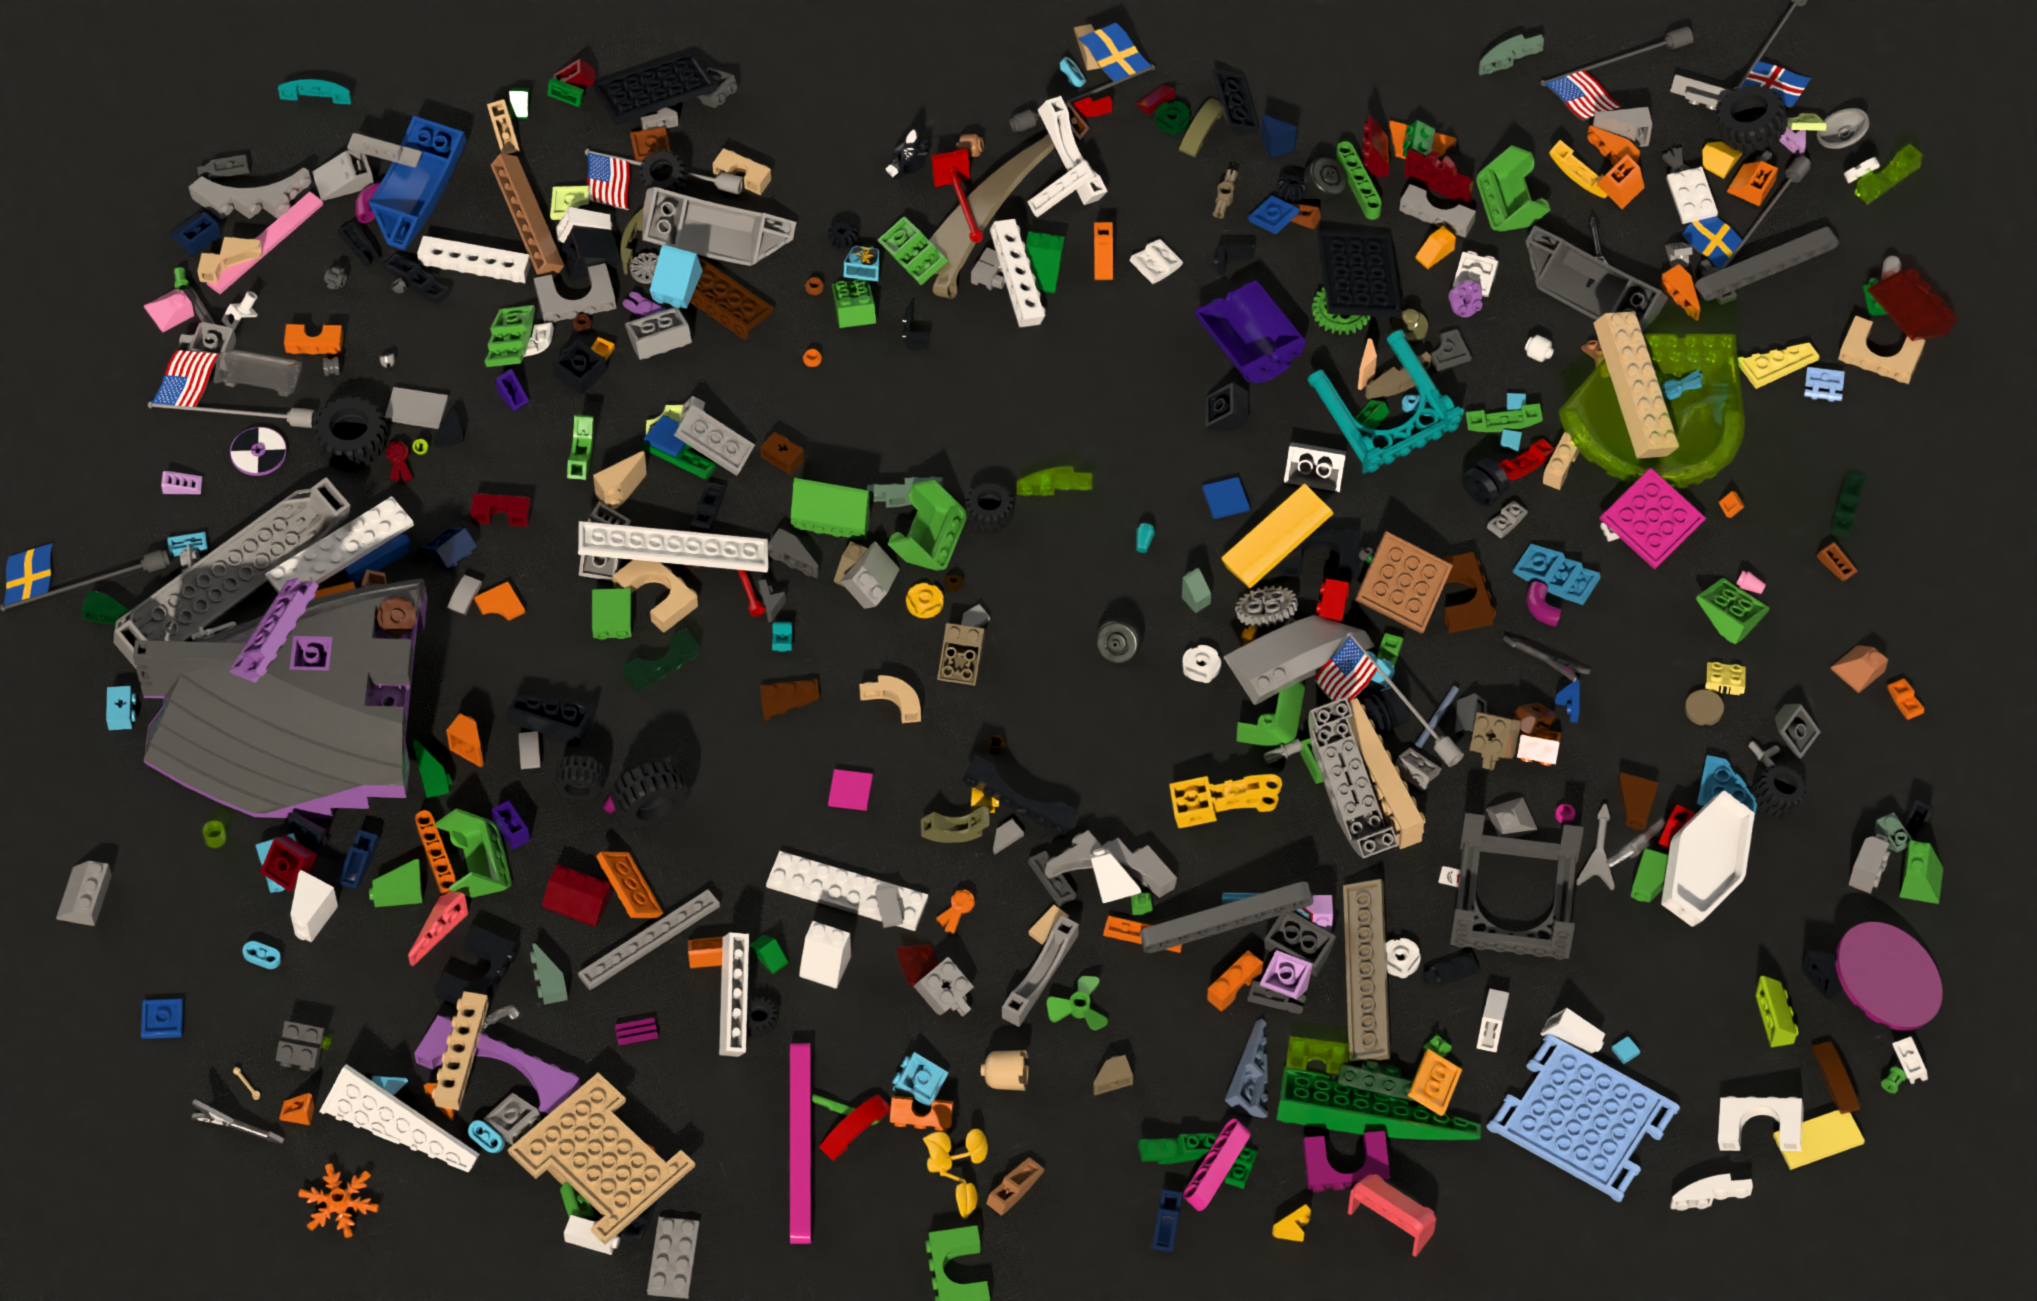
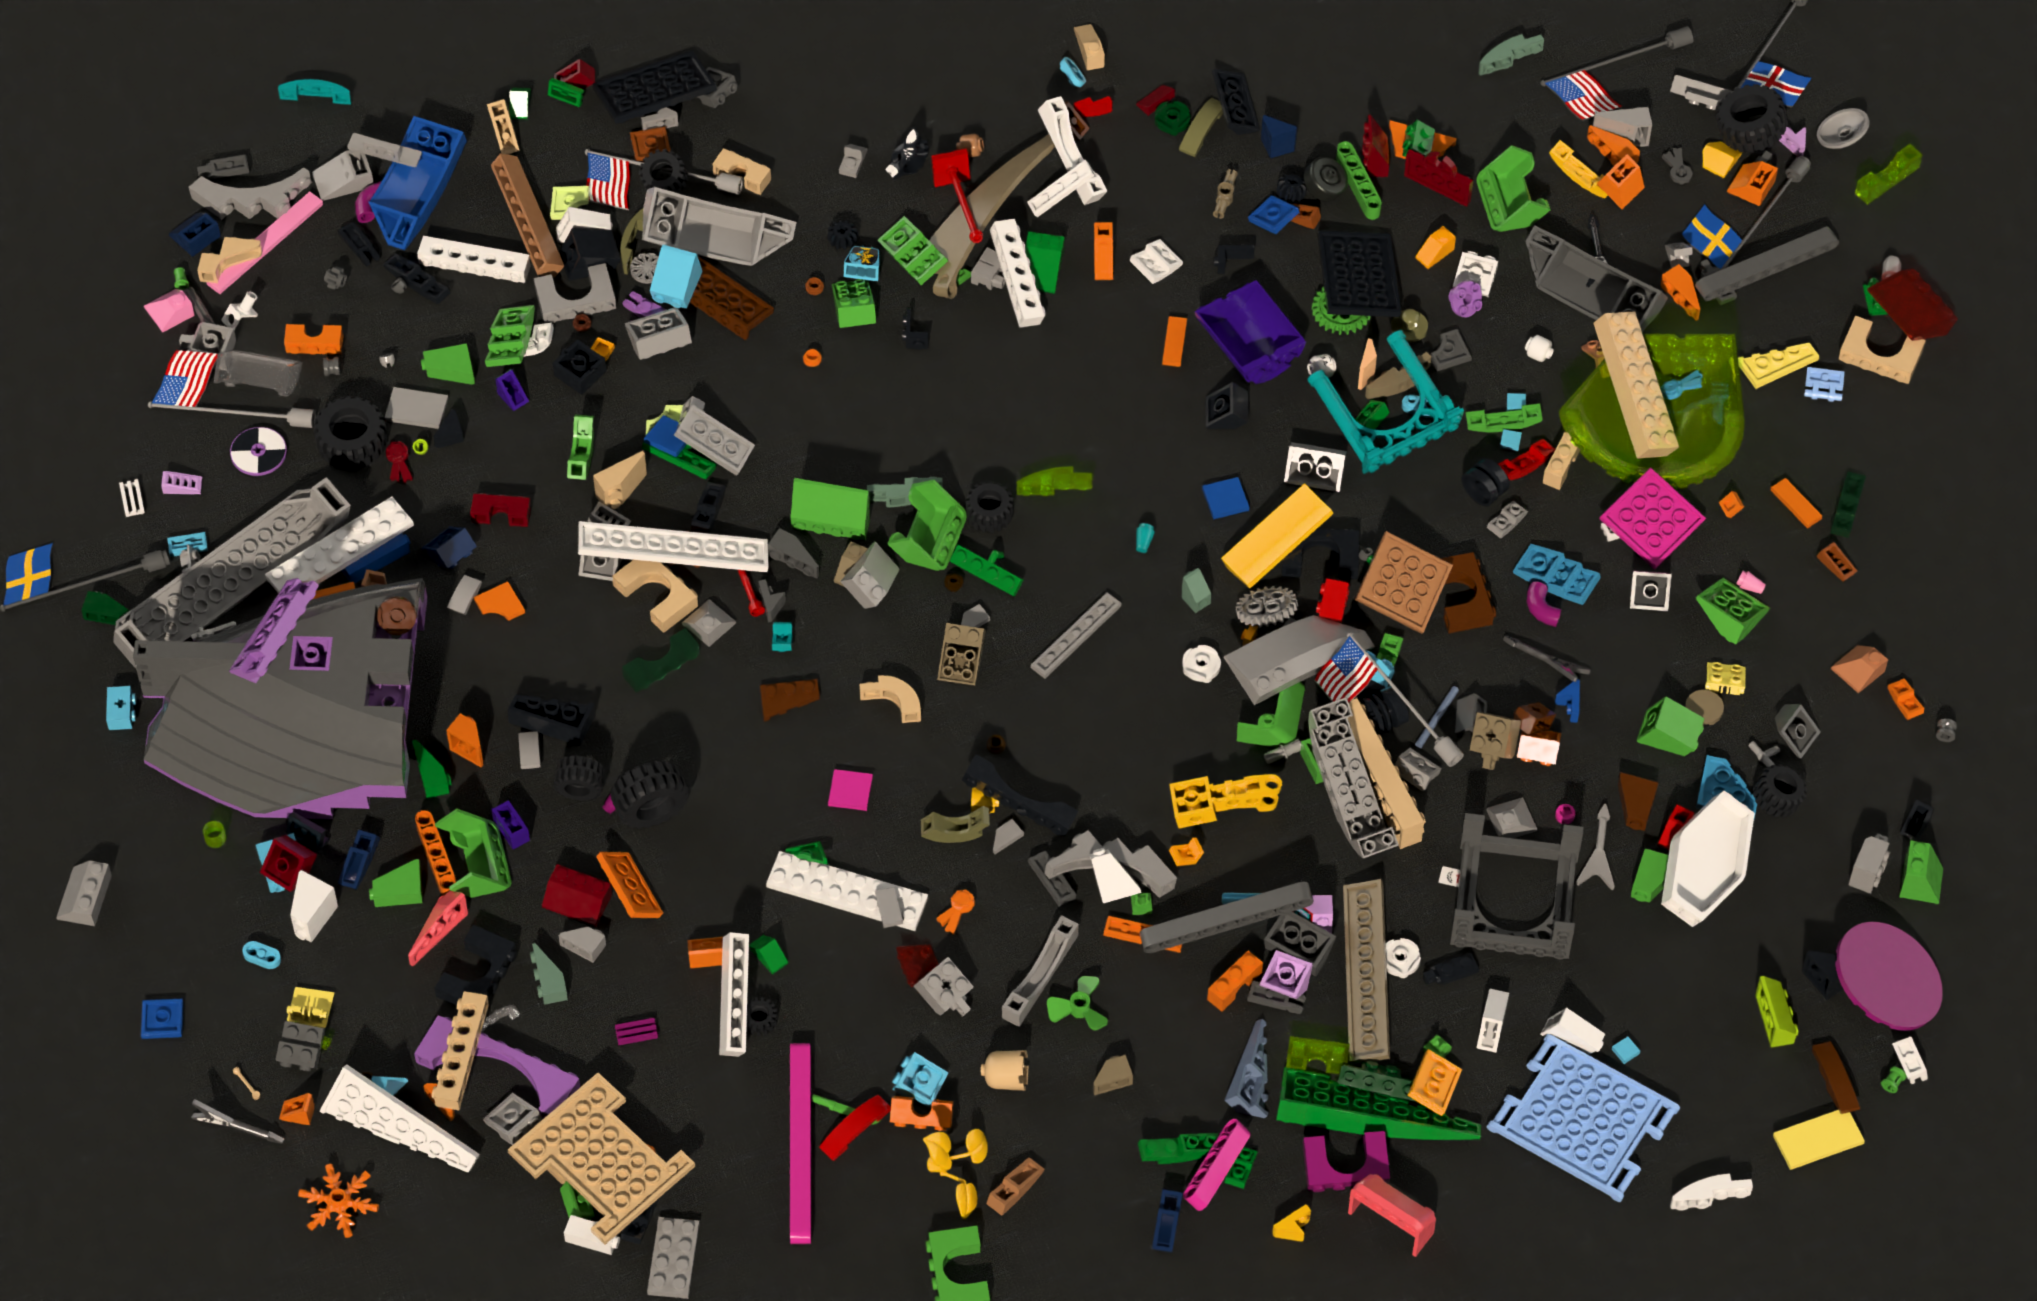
(129, 486): none -> white tile
(310, 1007): none -> light yellow hinge
(449, 364): none -> bright green slope
(487, 1138): medium azure plate -> none
(584, 942): none -> light grey slope
(611, 613): bright green panel -> none
(648, 939): light grey plate -> none
(709, 622): none -> light grey slope
(782, 453): reddish brown brick -> none
(809, 852): none -> green tile
(825, 954): white slope -> none
(852, 160): none -> light grey slope
(924, 600): yellow tile -> none
(962, 276): none -> bright green tile
(987, 569): none -> green plate
(1044, 926): tan tile -> none
(1076, 635): none -> light grey tile
(1114, 55): flag -> none
(1118, 640): pearl dark grey wheel -> none
(1174, 341): none -> orange tile
(1187, 853): none -> light orange bracket
(1322, 362): none -> white head
(1456, 220): light grey arch -> none
(1636, 845): clear wing -> none
(1650, 590): none -> dark grey slope
(1671, 727): none -> bright green slope
(1692, 195): white plate -> none
(1737, 1111): white arch -> none
(1796, 503): none -> orange tile
(1806, 121): yellowish green tile -> none
(1861, 170): white plate -> none
(1894, 830): sand green slope -> none
(1946, 730): none -> dark grey wheel

